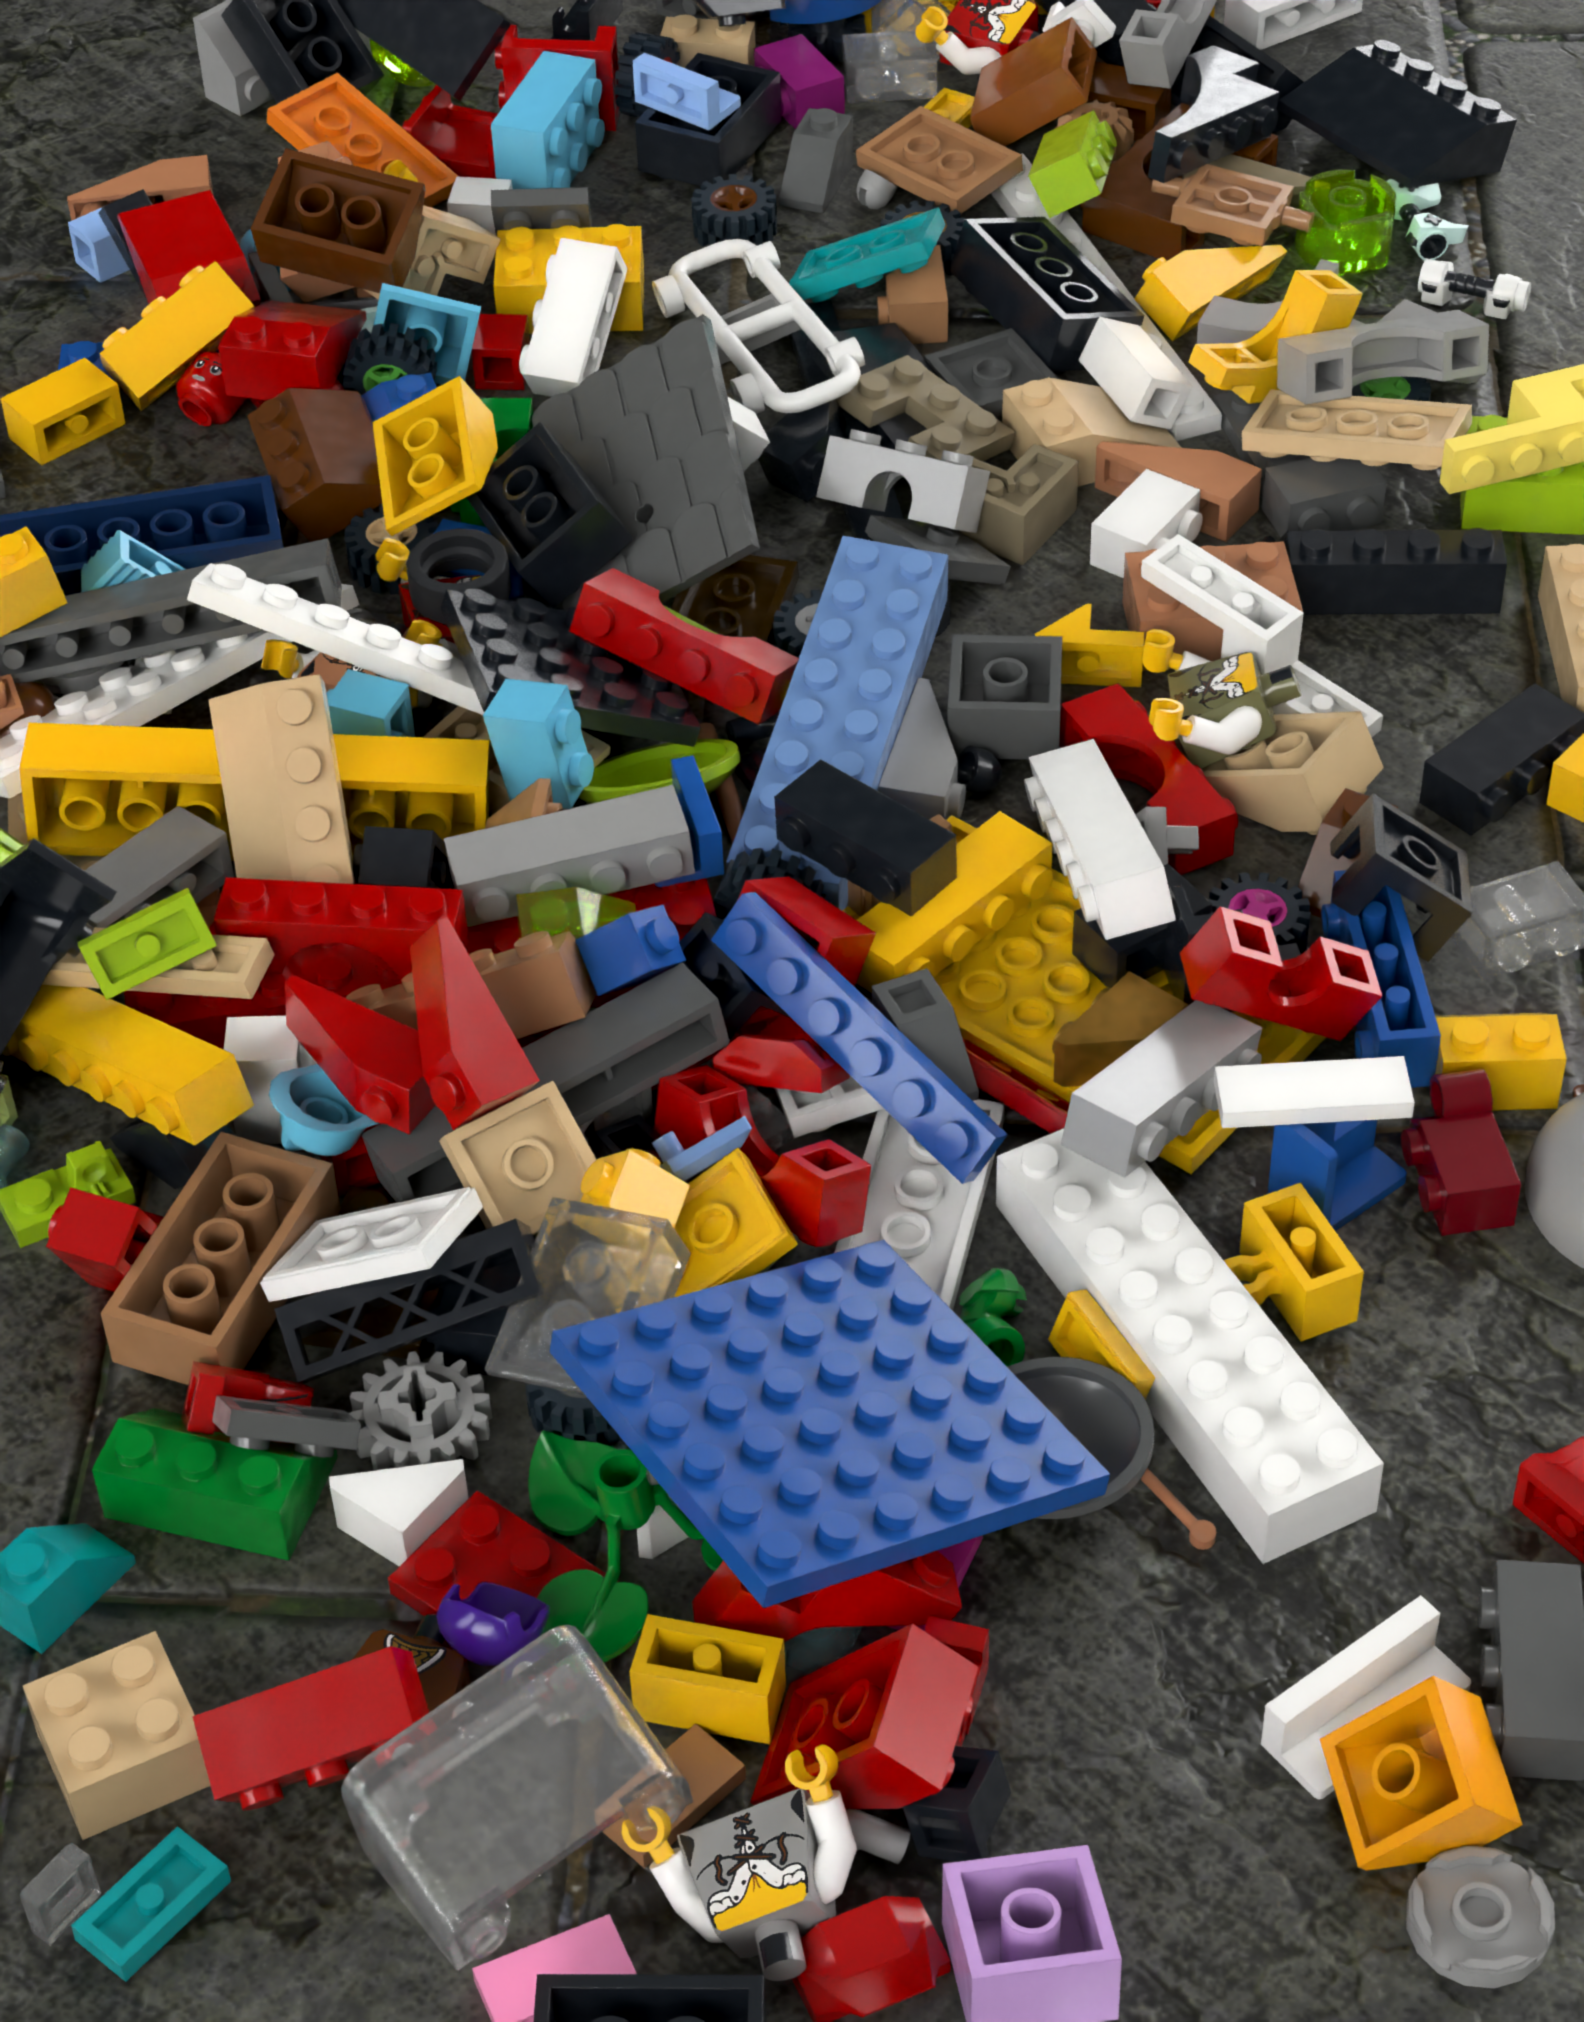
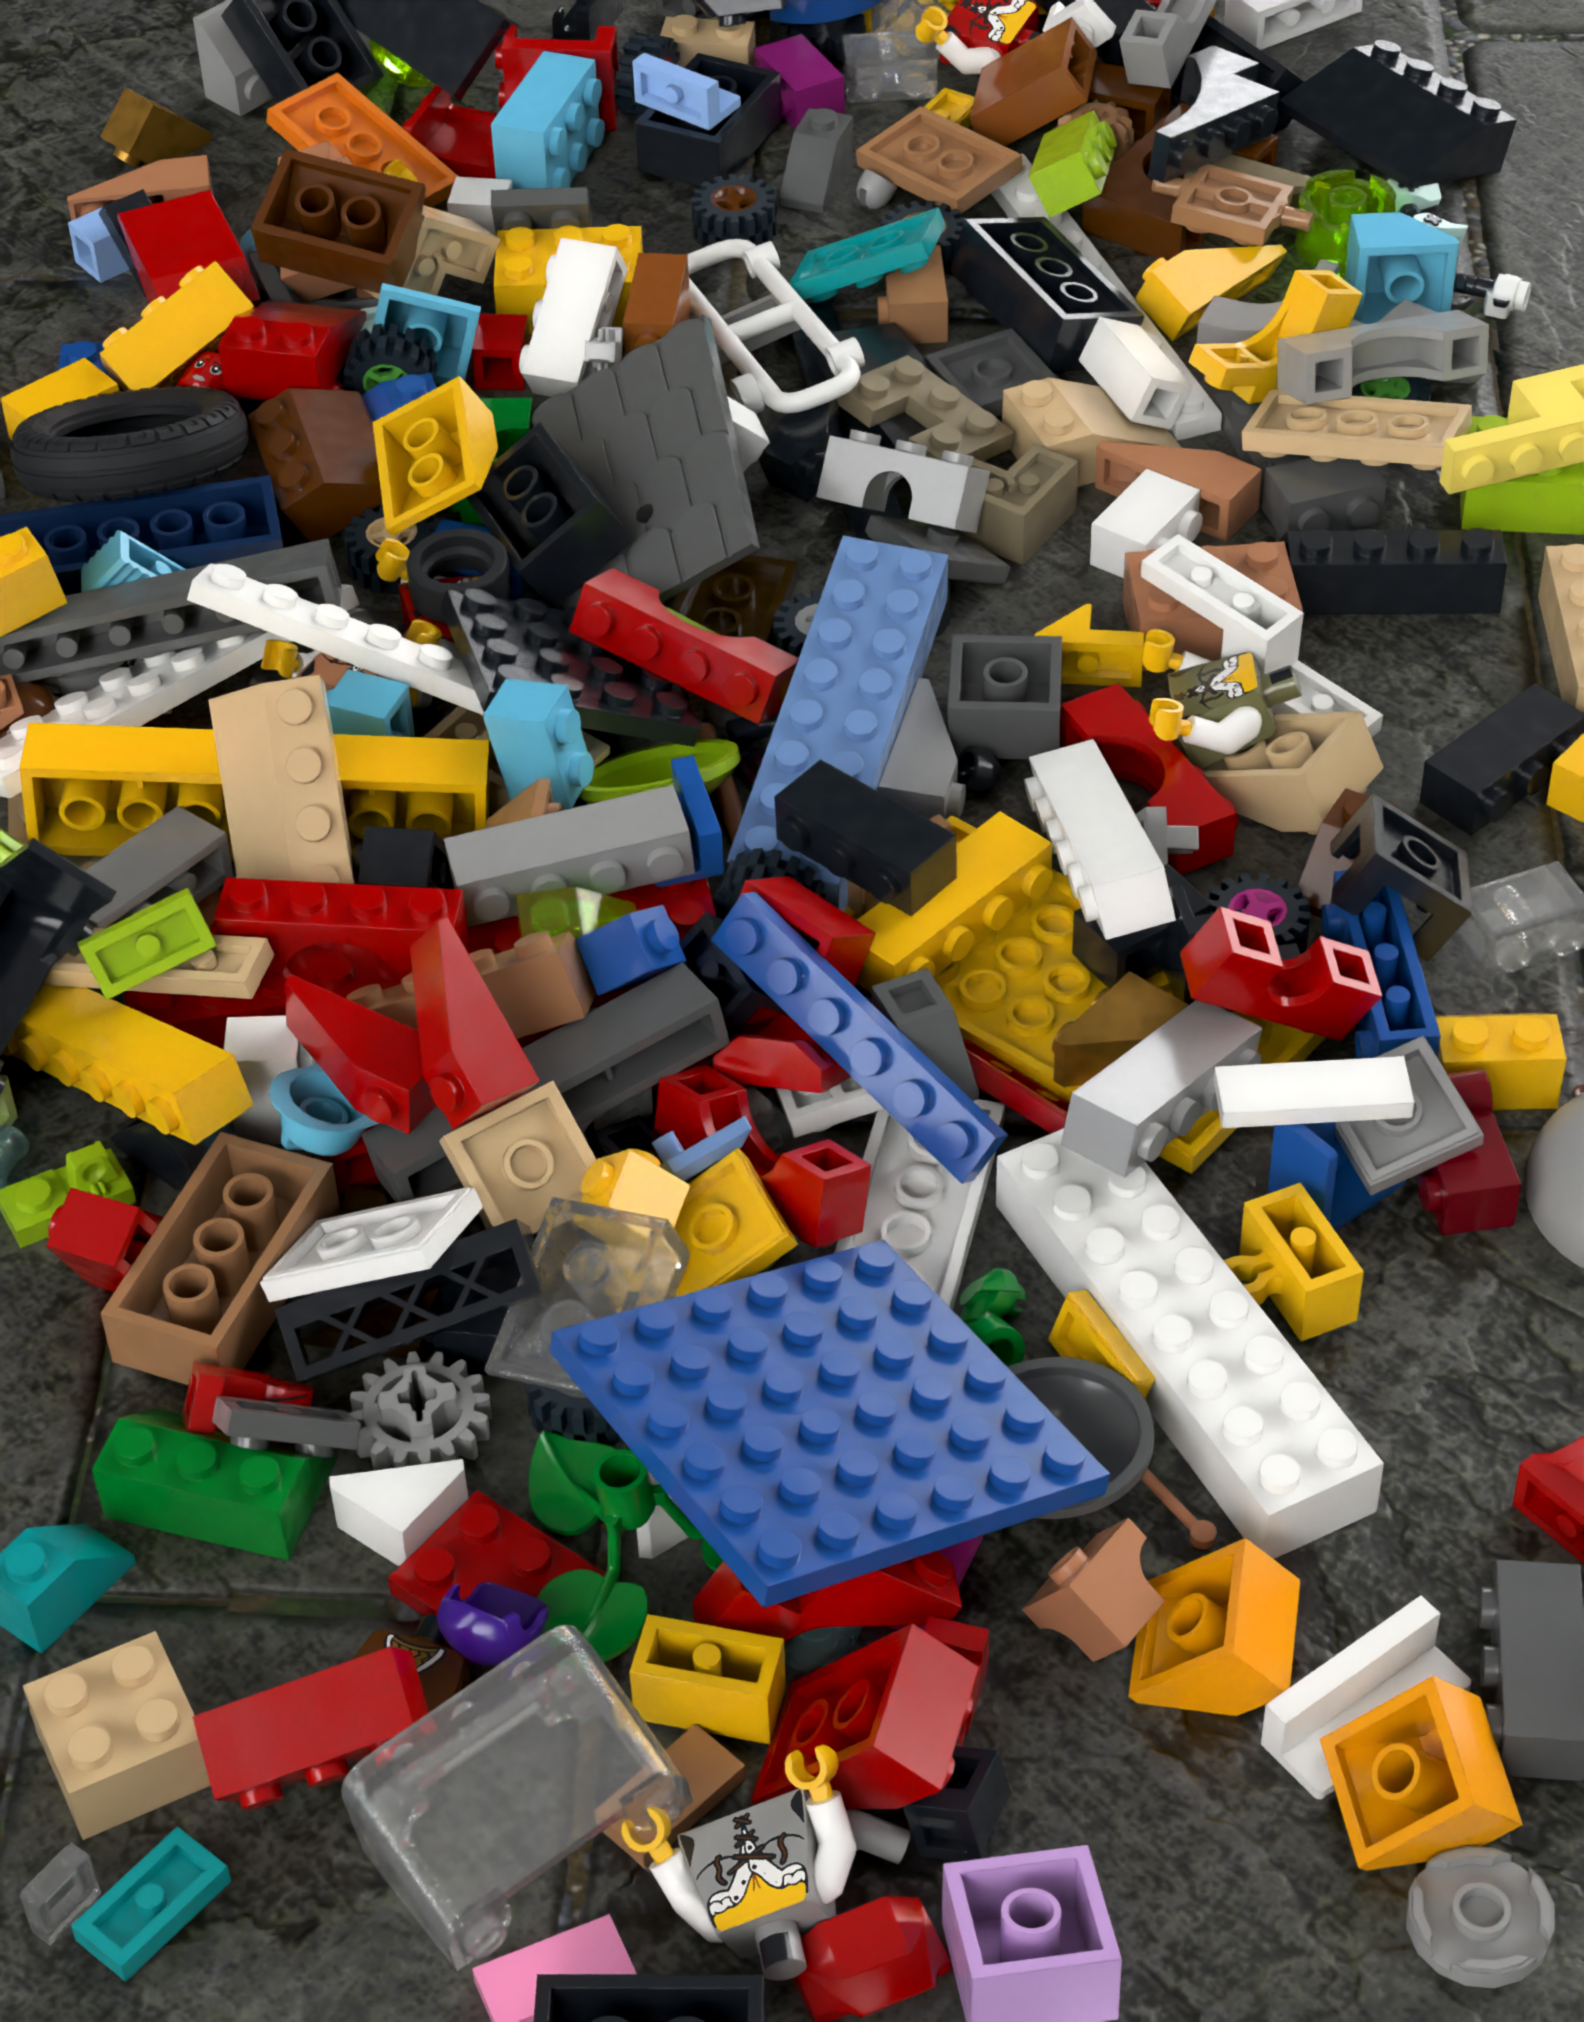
(129, 443): none -> black tyre
(150, 131): none -> pearl gold slope
(606, 348): none -> light grey hinge
(656, 298): none -> dark orange brick
(1098, 1593): none -> nougat brick
(1219, 1635): none -> light orange slope
(1398, 260): none -> medium azure slope
(1400, 1148): none -> light grey tile

